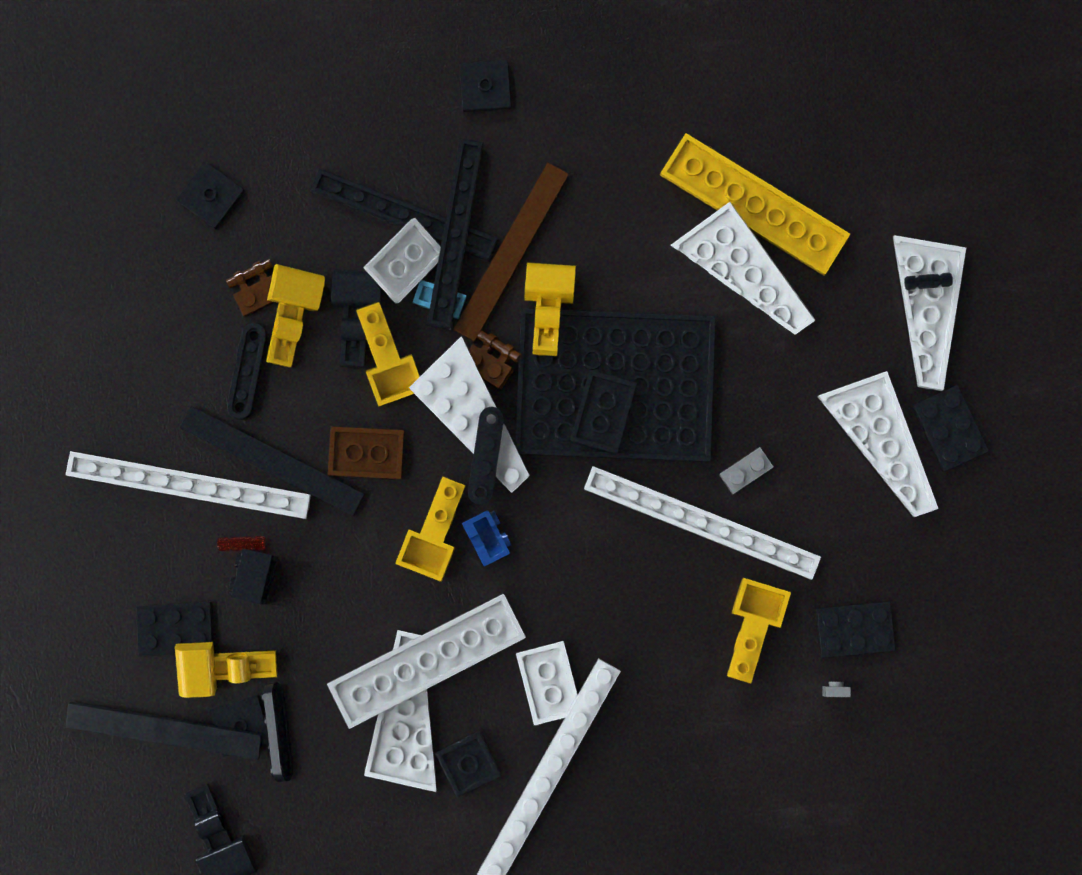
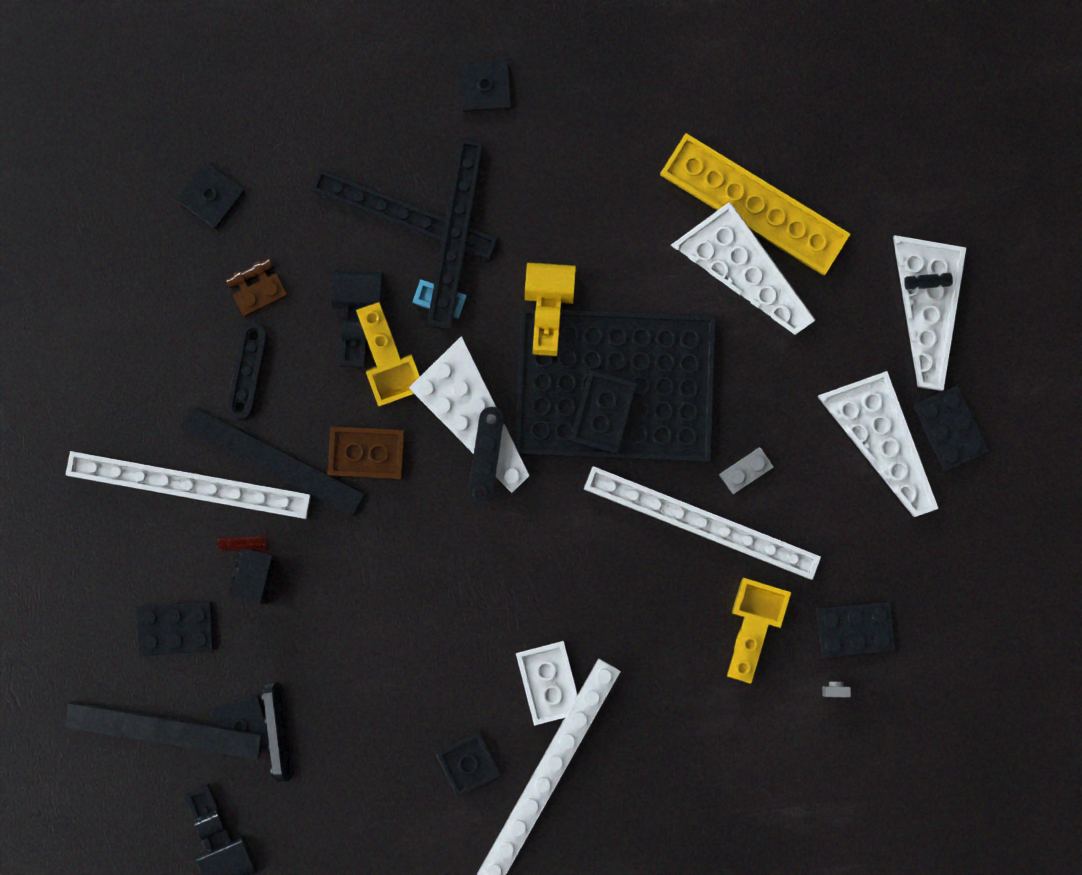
(200, 668): yellow plate -> none
(294, 293): yellow plate -> none
(403, 740): white wing -> none
(404, 260): white plate -> none
(425, 661): white plate -> none
(427, 551): yellow plate -> none
(486, 537): blue cylinder -> none
(491, 369): reddish brown plate -> none
(511, 252): reddish brown tile -> none

